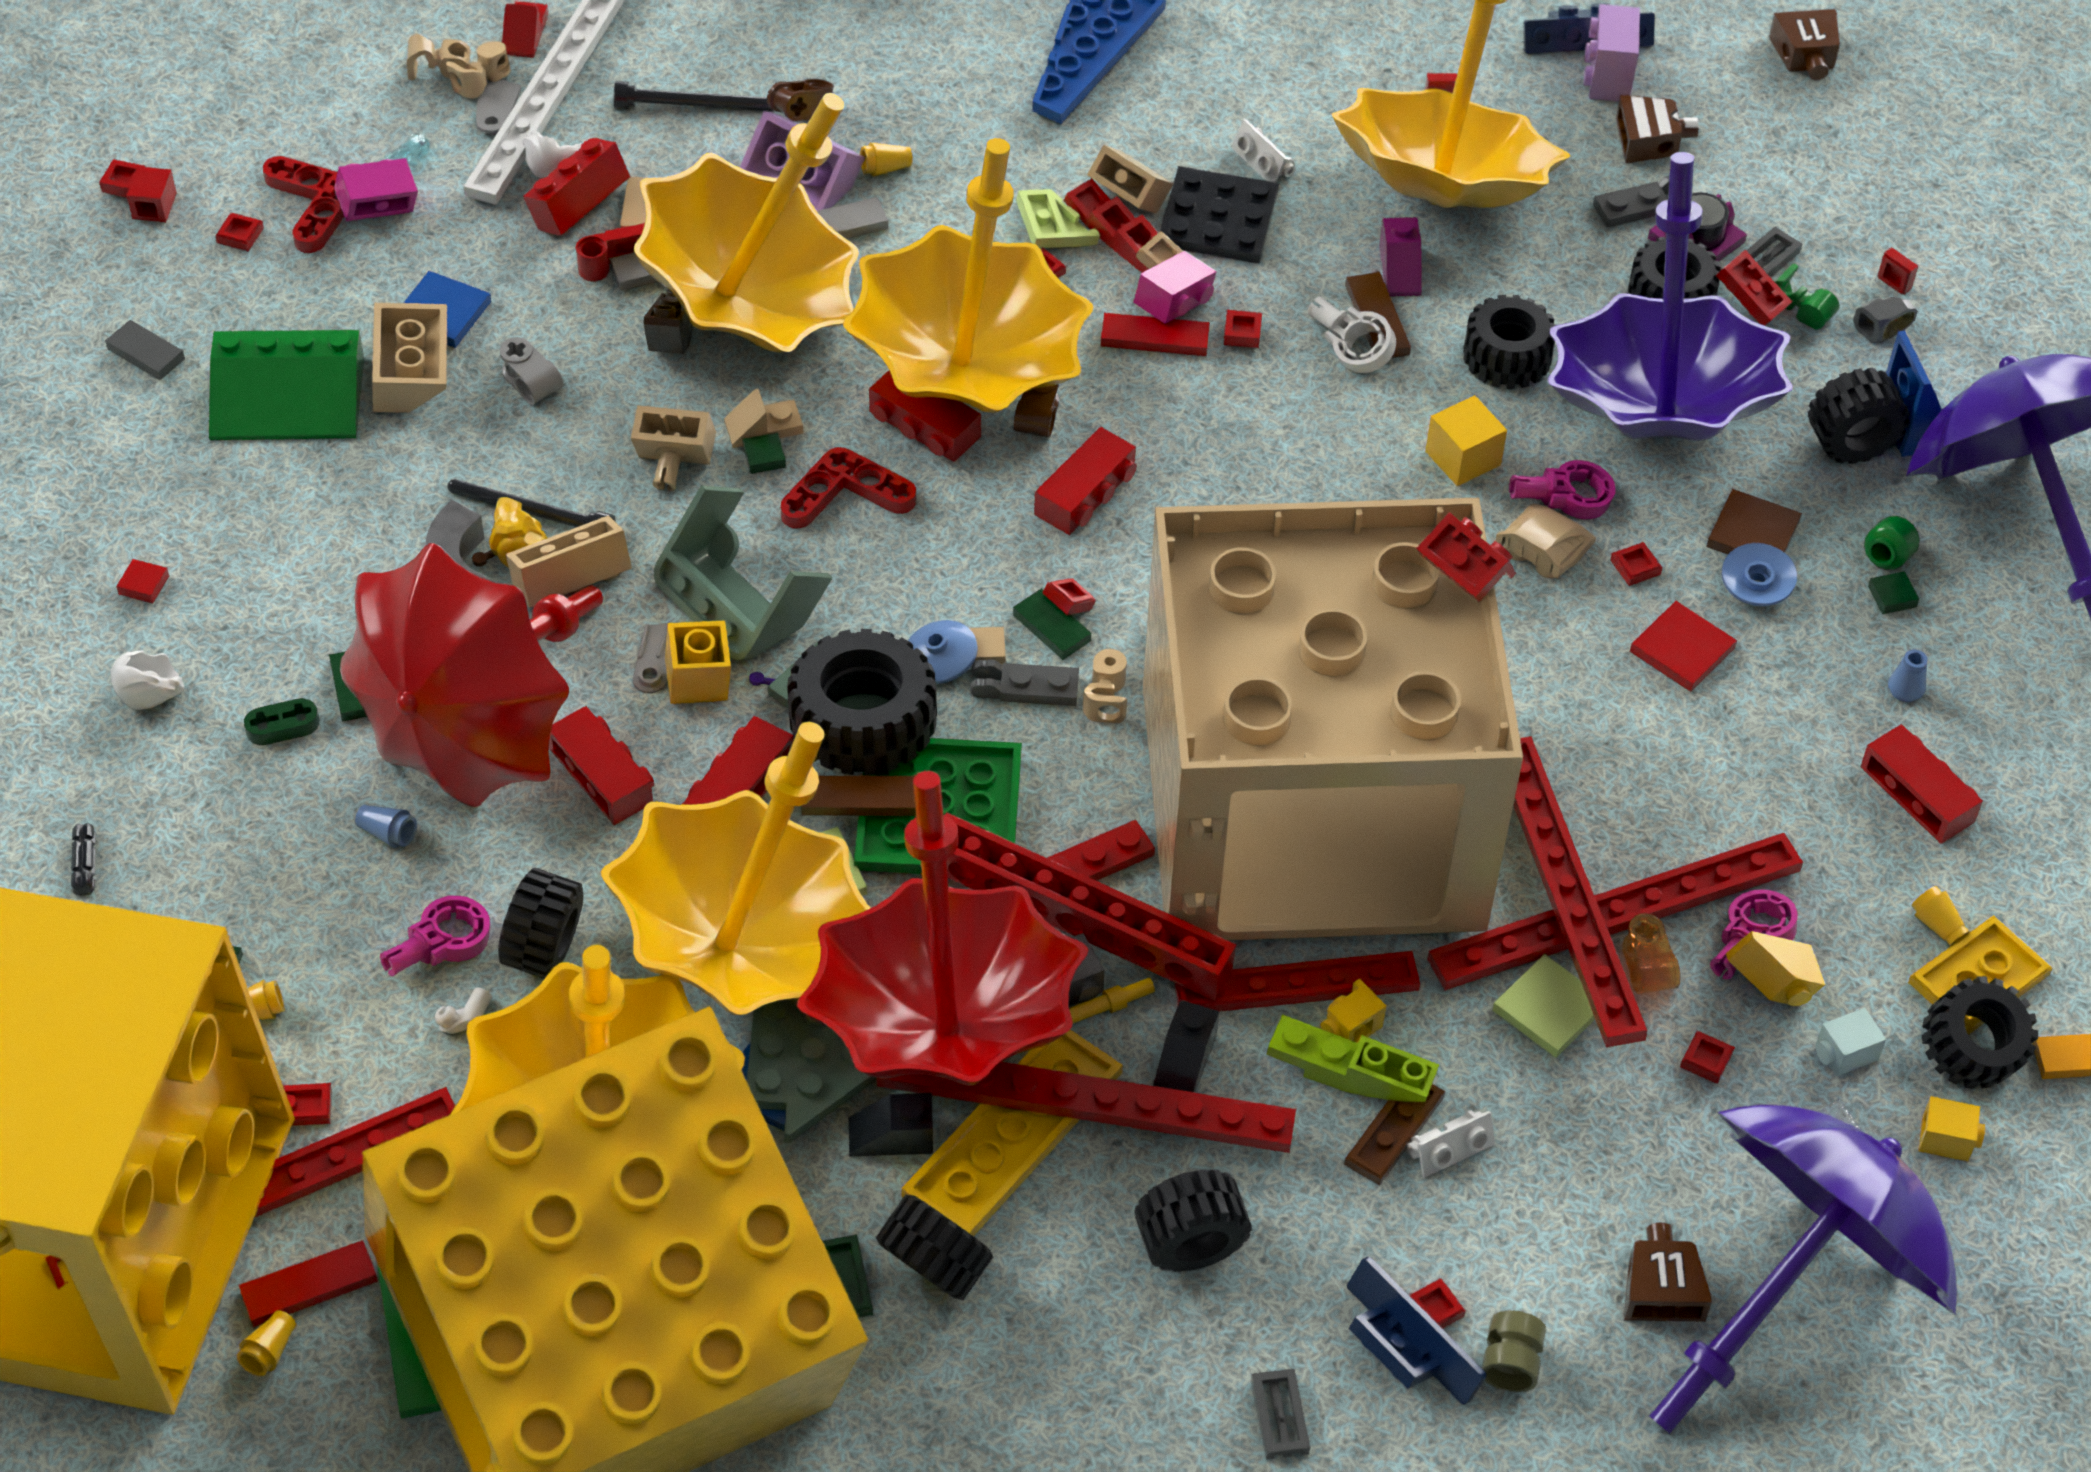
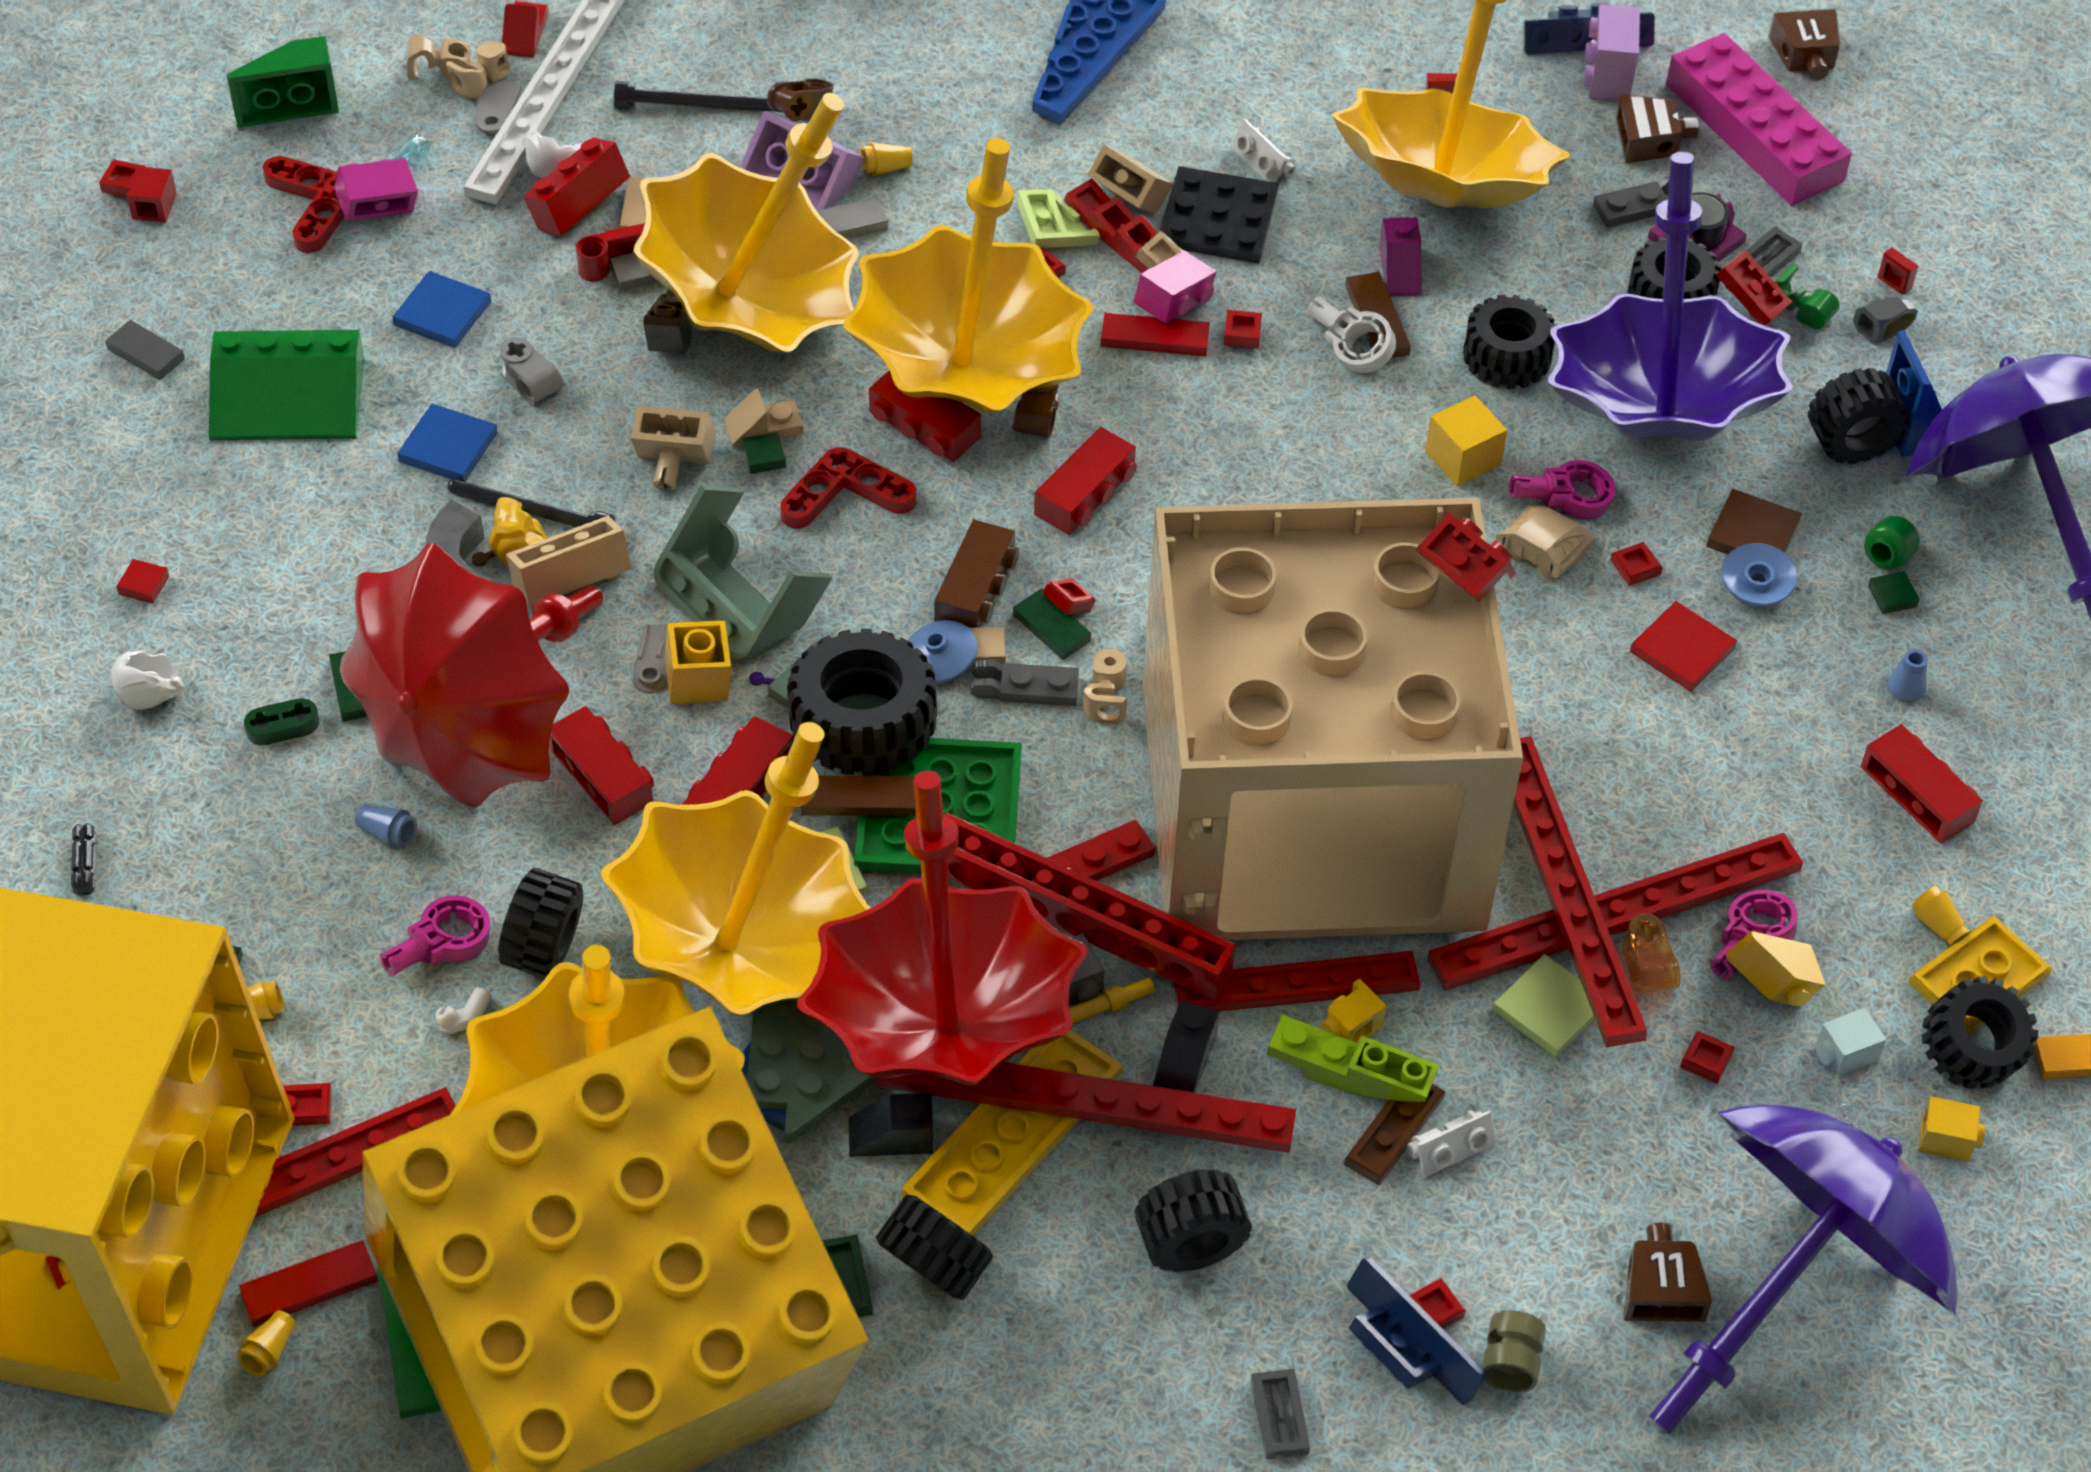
(239, 231): red tile -> none
(284, 84): none -> green slope
(408, 355): tan slope -> none
(447, 443): none -> blue tile
(977, 575): none -> reddish brown brick
(1758, 119): none -> dark pink brick

